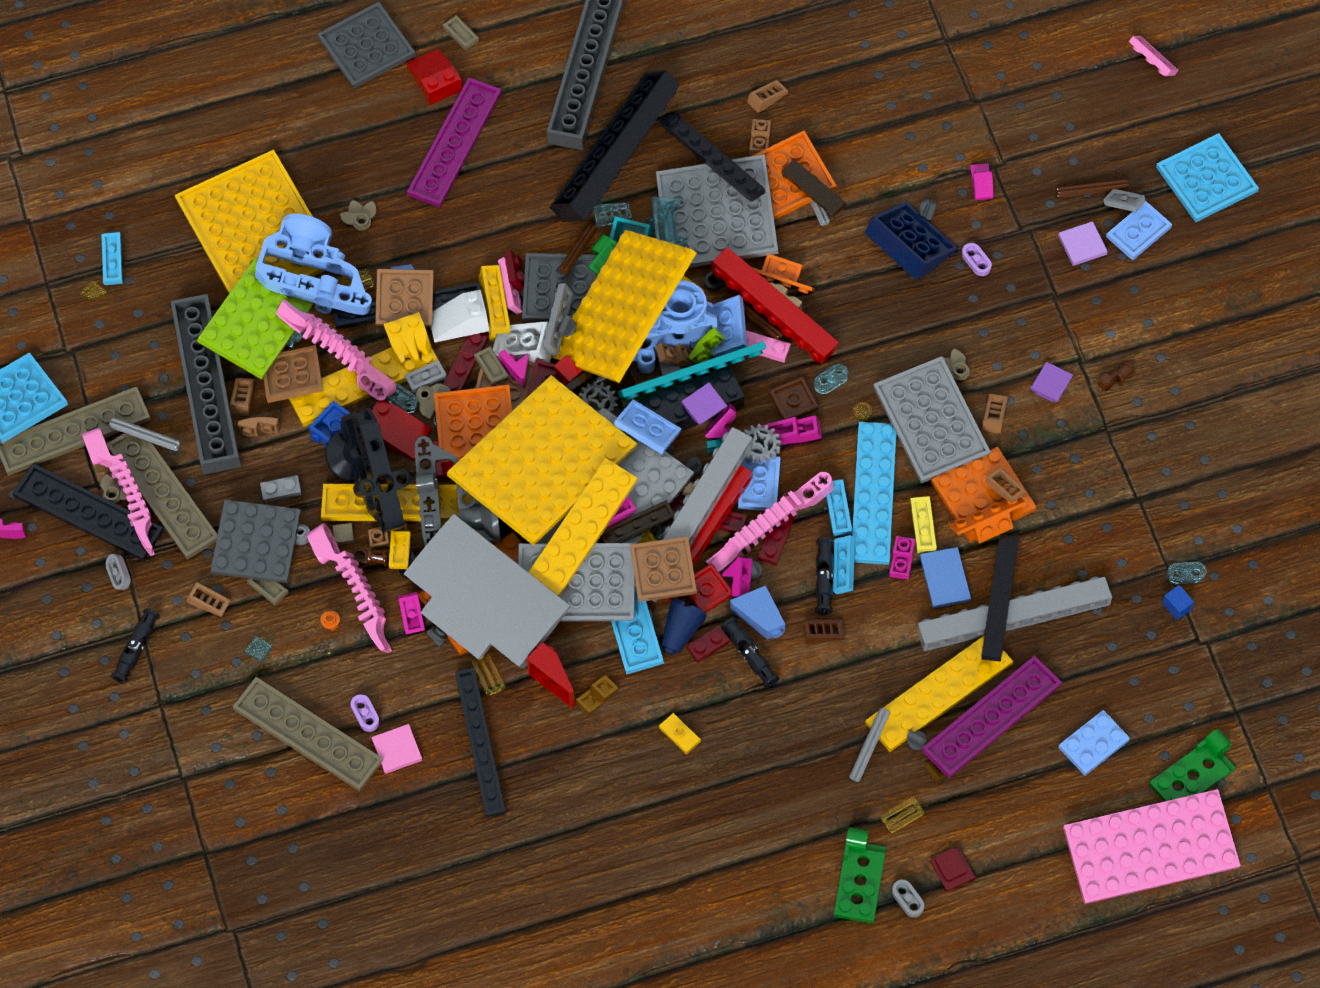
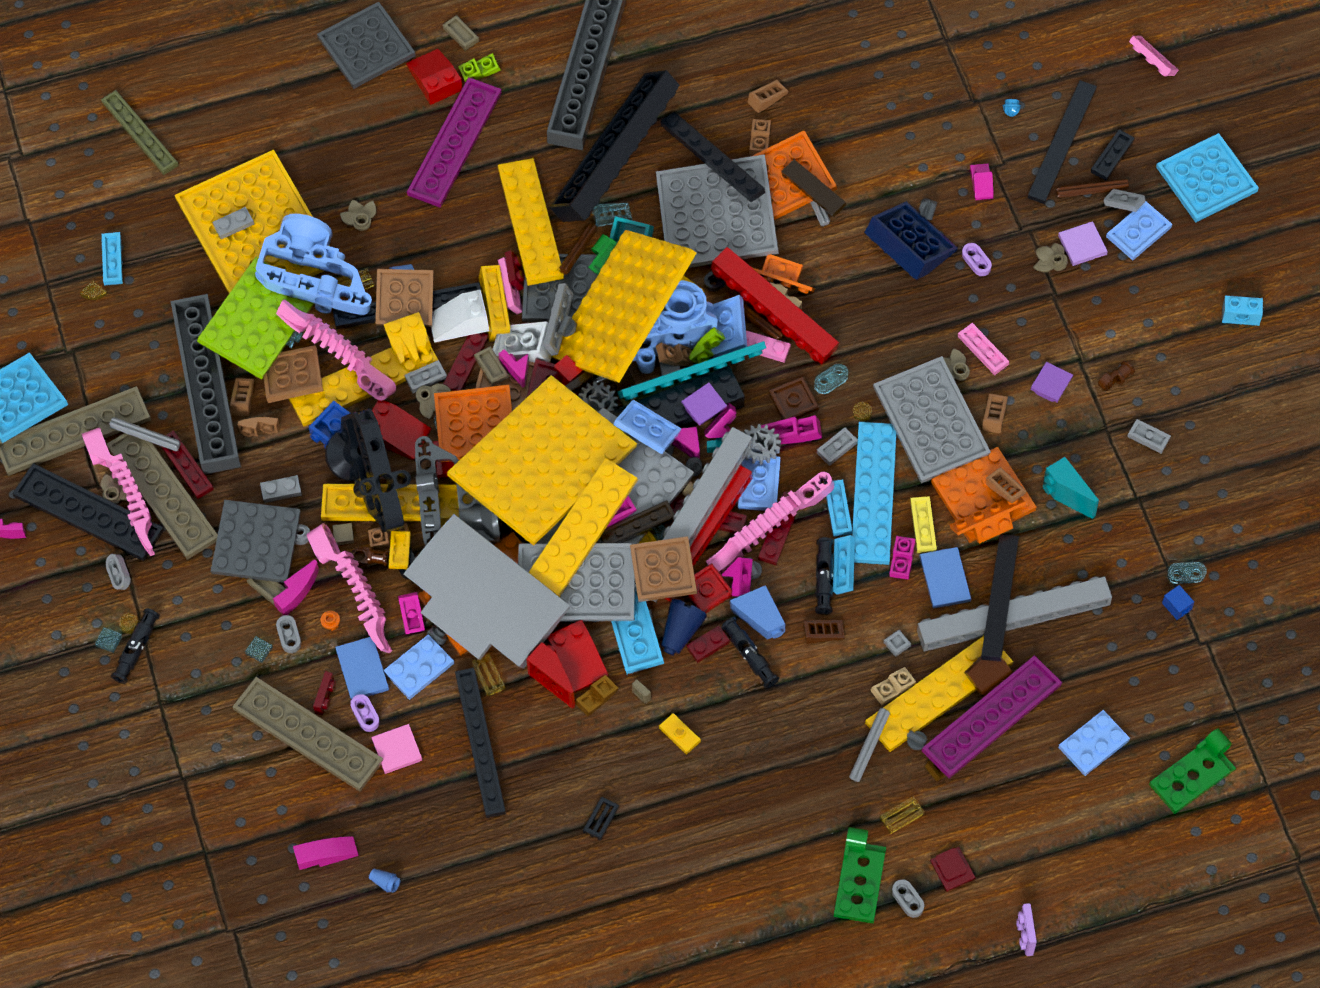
(108, 640): none -> clear light blue tile
(127, 623): none -> clear yellow tile
(139, 132): none -> olive tile
(188, 469): none -> dark red plate
(211, 594): medium nougat slope -> none
(233, 223): none -> light grey plate
(288, 635): none -> light grey plate
(296, 588): none -> dark pink slope
(322, 699): none -> dark red plate
(325, 851): none -> dark pink slope
(362, 668): none -> medium blue tile
(385, 880): none -> medium blue cone
(402, 398): clear light blue plate -> none
(418, 667): none -> light blue plate
(480, 68): none -> lime slope
(530, 221): none -> yellow plate
(578, 655): none -> red slope
(593, 833): none -> black tile
(641, 691): none -> dark tan tile
(664, 220): clear light blue hose -> none
(688, 442): none -> dark pink slope
(837, 446): none -> light grey plate
(893, 686): none -> tan slope
(897, 643): none -> light grey tile
(983, 349): none -> bright pink plate
(987, 674): none -> reddish brown tile
(1011, 107): none -> dark azure plate
(1026, 925): none -> lavender tile
(1051, 258): none -> dark tan plate
(1062, 142): none -> black tile
(1069, 488): none -> teal slope
(1112, 155): none -> black plate
(1149, 436): none -> light grey plate
(1151, 846): bright pink plate -> none
(1242, 310): none -> medium azure brick

